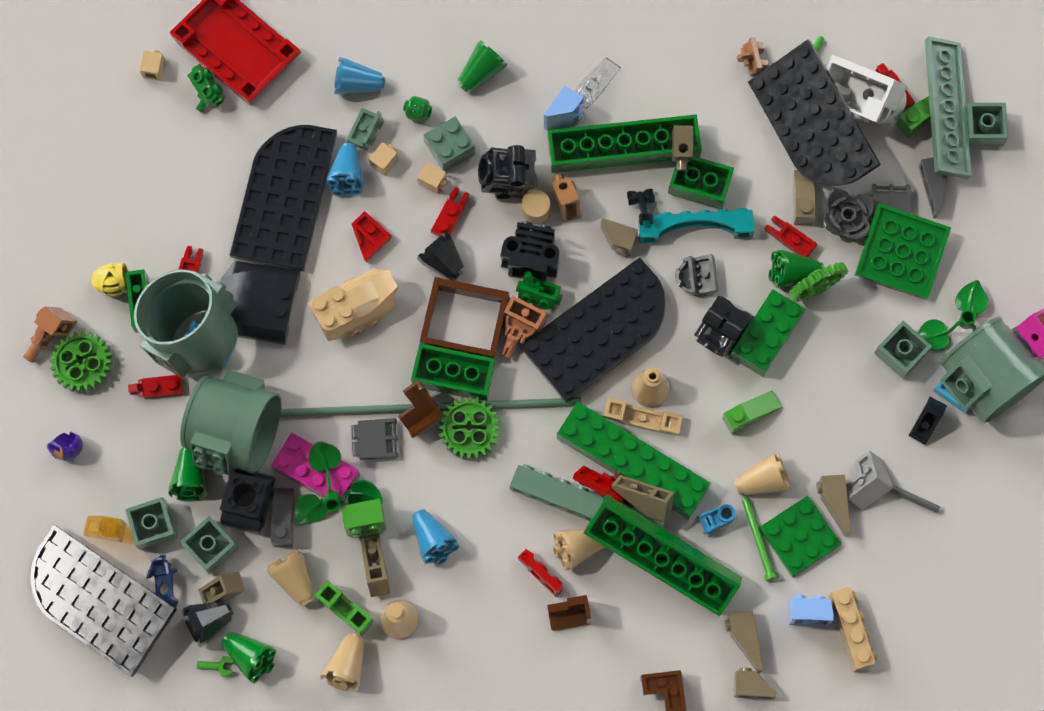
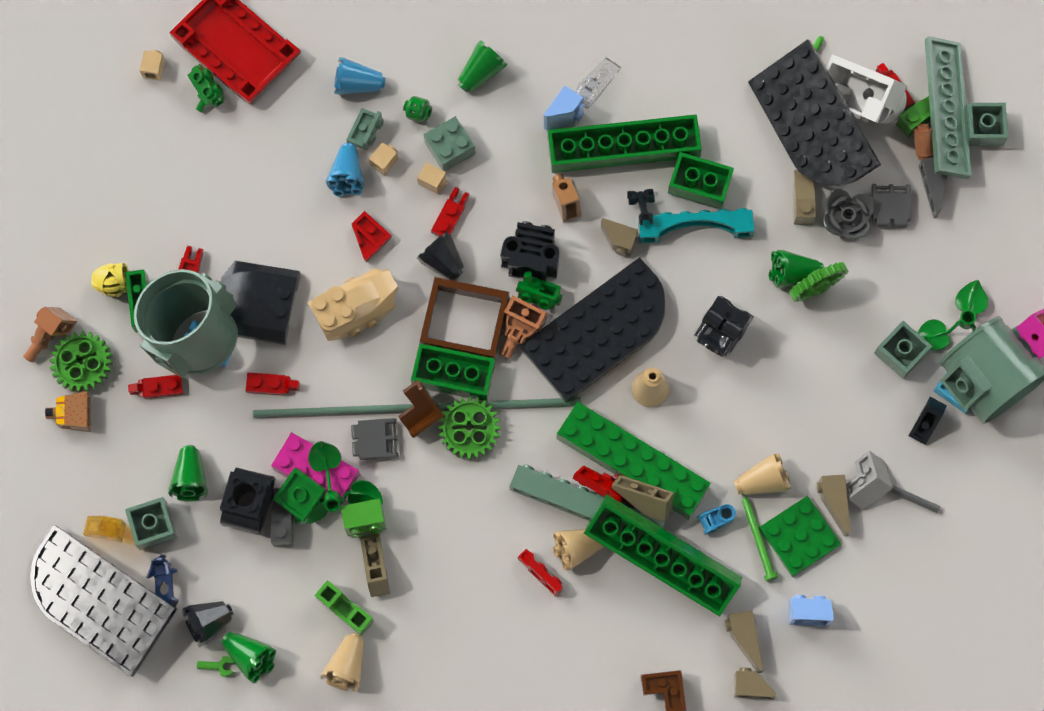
(65, 446): dark purple hair -> none
(72, 412): none -> medium nougat torso
(209, 544): sand green brick -> none
(222, 588): dark tan slope -> none
(230, 423): sand green cylinder -> none
(270, 384): none -> red hinge
(284, 197): black plate -> none
(293, 577): tan cone -> none
(300, 494): none -> green tile
(399, 619): tan cone -> none
(433, 538): dark azure cone -> none
(507, 171): black piece -> none
(536, 206): tan piece -> none
(569, 614): reddish brown panel -> none
(642, 417): tan slope -> none
(682, 139): dark tan torso -> none
(697, 275): dark grey slope -> none
(751, 57): medium nougat hips -> none
(751, 411): bright green slope -> none
(767, 332): green brick -> none
(791, 237): red hinge -> none
(851, 628): tan brick -> none
(902, 251): green plate -> none
(923, 141): none -> nougat head

